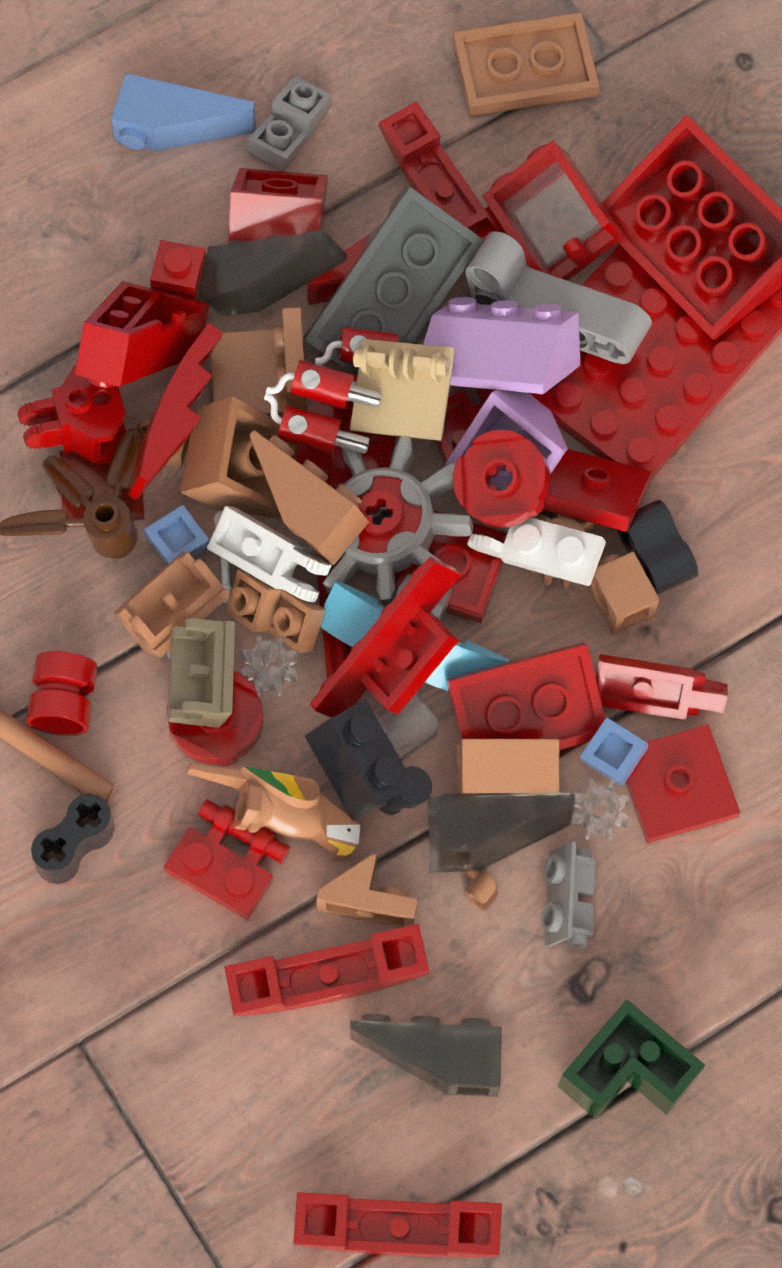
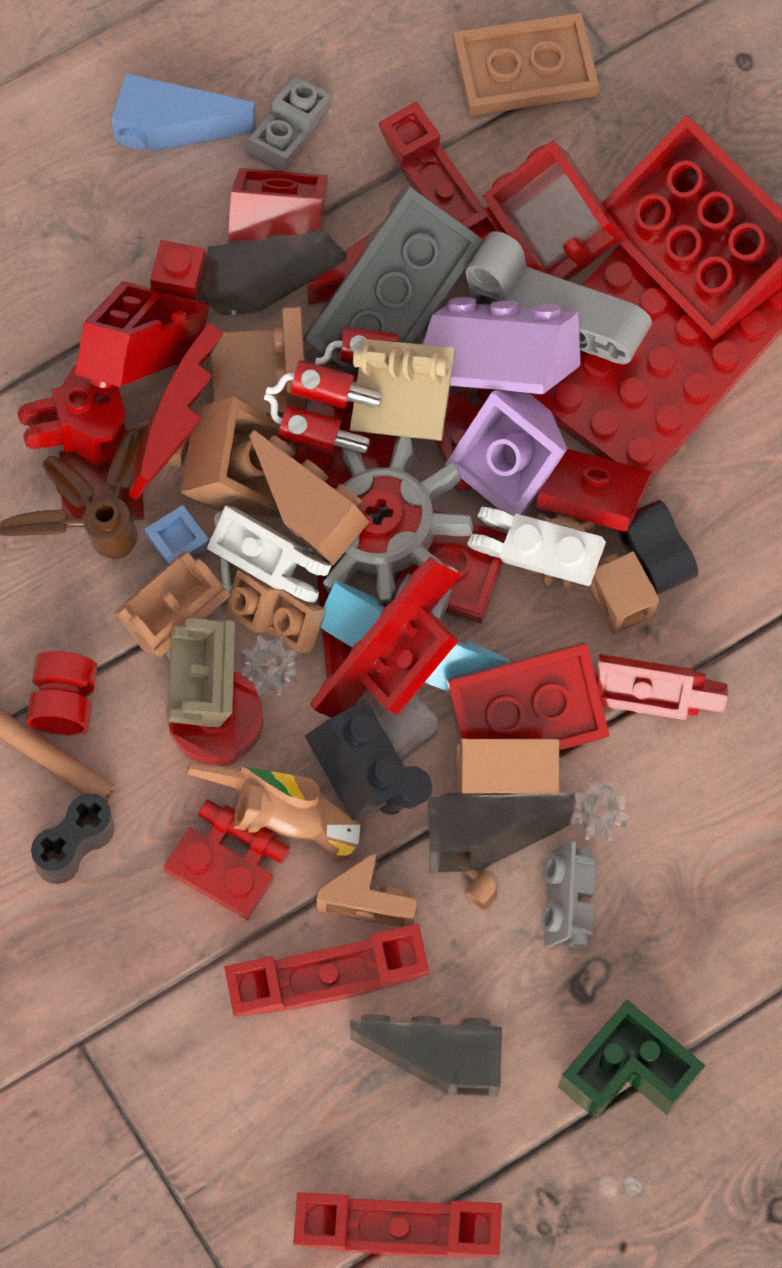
(522, 496): red plate -> none
(614, 752): medium blue plate -> none
(681, 785): red plate -> none

